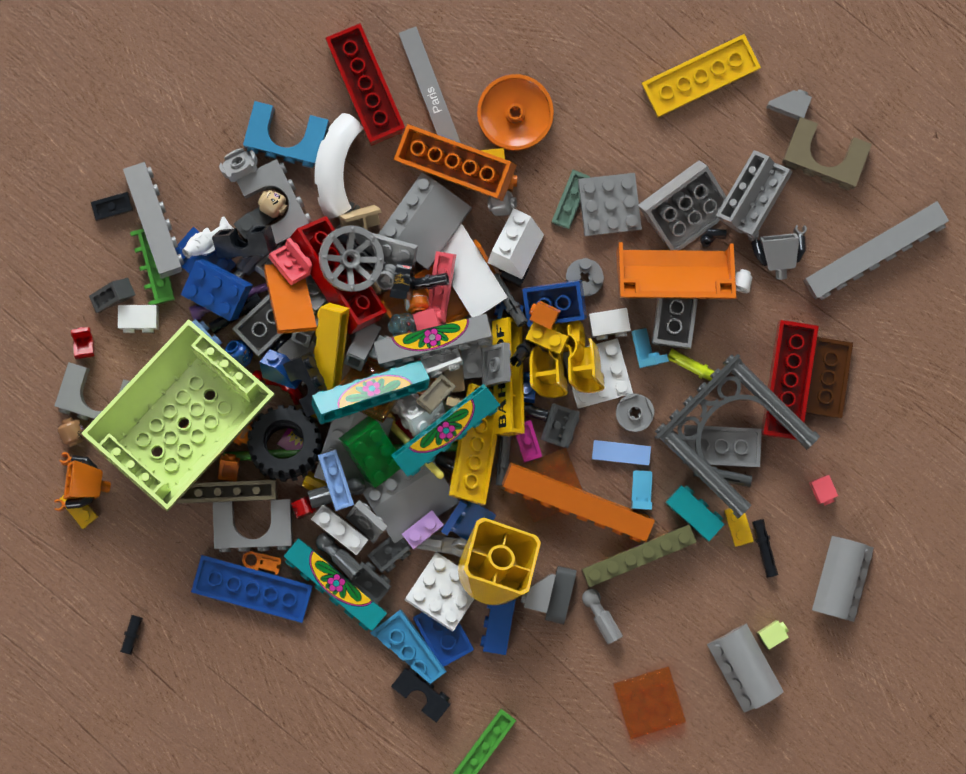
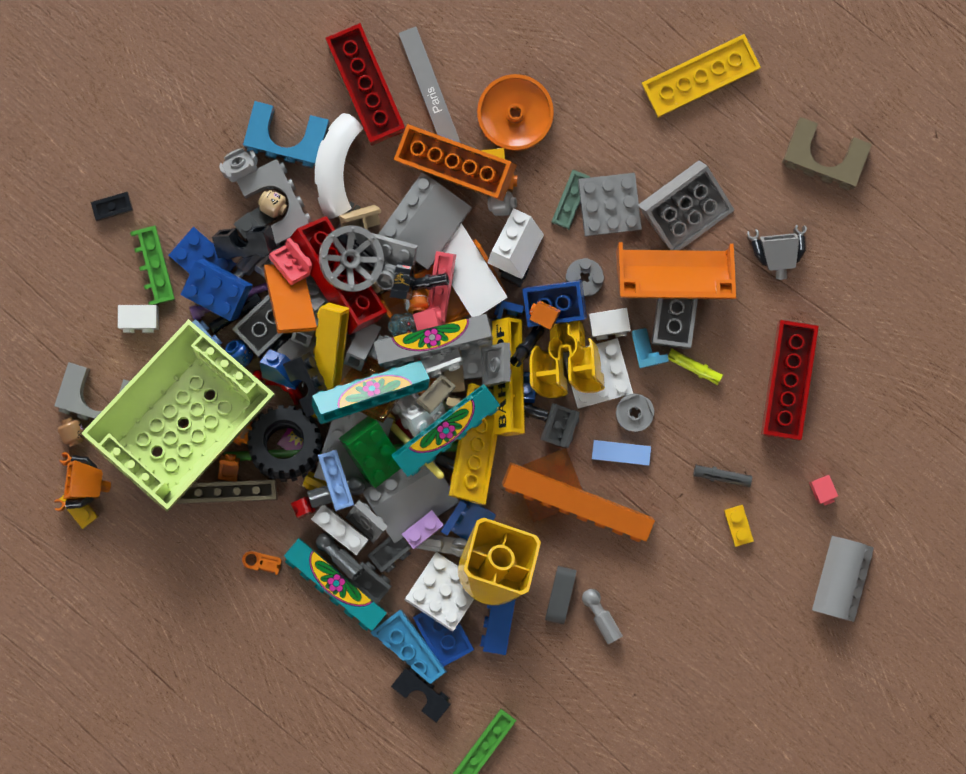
(82, 342): red bracket -> none
(112, 294): dark grey arch -> none
(131, 634): black pin -> none
(153, 220): light grey brick -> none
(202, 242): white animal -> none
(227, 536): light grey arch -> none
(252, 588): blue plate -> none
(503, 458): dark grey pin -> none
(511, 305): dark grey pin -> none
(528, 443): dark pink plate -> none
(539, 594): light grey slope -> none
(547, 338): yellow plate -> none
(639, 555): olive brick -> none
(641, 490): medium azure bracket -> none
(649, 702): clear orange plate -> none
(695, 512): teal brick -> none
(697, 461): dark grey arch -> none
(711, 234): black arm -> none
(728, 445): light grey plate -> none
(743, 281): white hat -> none
(745, 668): light grey brick -> none
(753, 194): light grey brick -> none
(762, 539): black pin -> none
(773, 634): yellowish green brick -> none
(791, 104): light grey slope -> none
(829, 377): reddish brown plate -> none
(876, 250): light grey brick -> none

